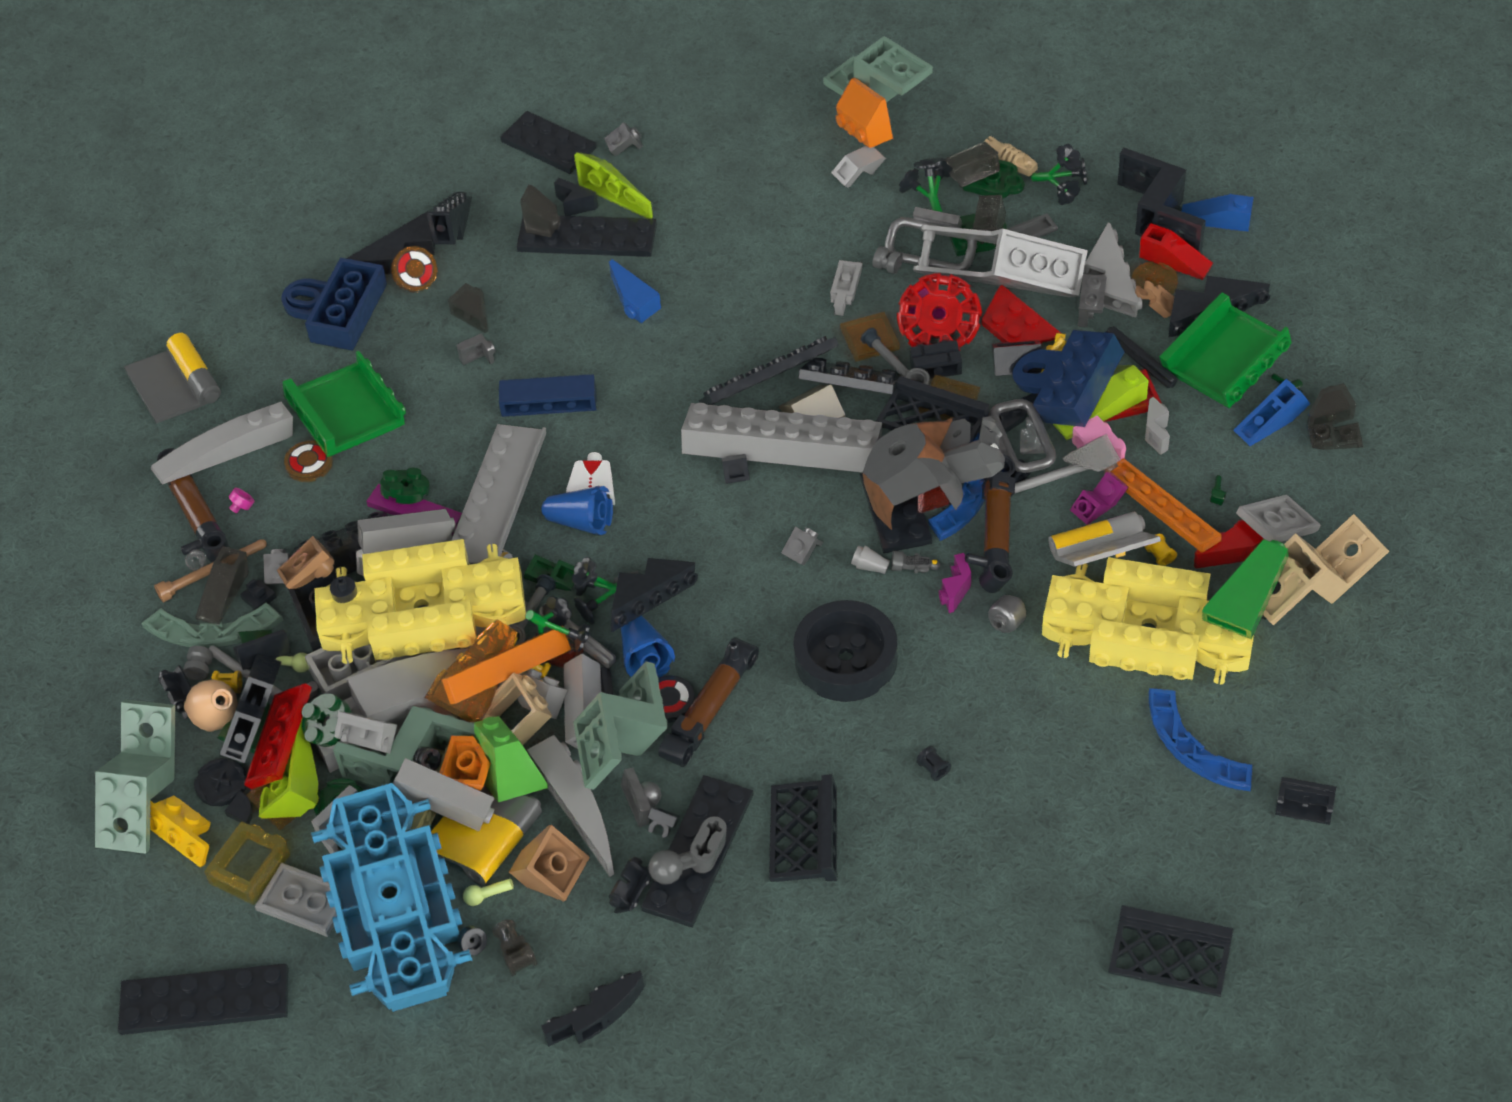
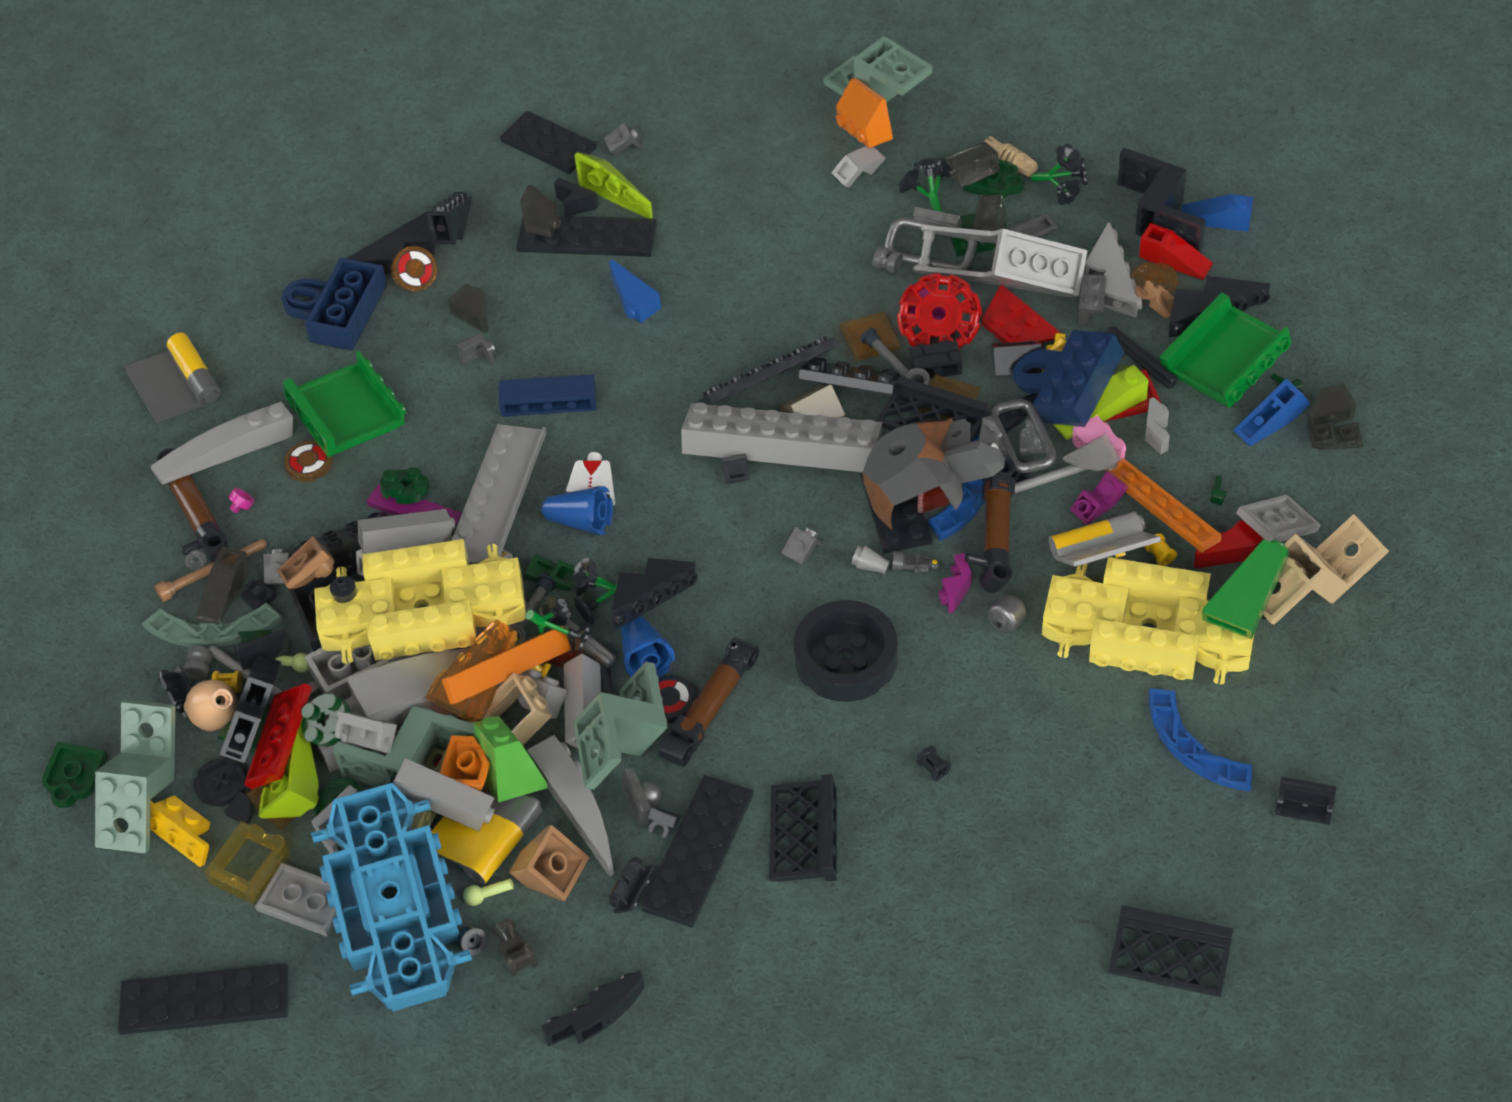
(72, 773): none -> dark green plate
(434, 760): black bush -> none
(668, 866): dark grey beam -> none
(845, 285): light grey hinge -> none

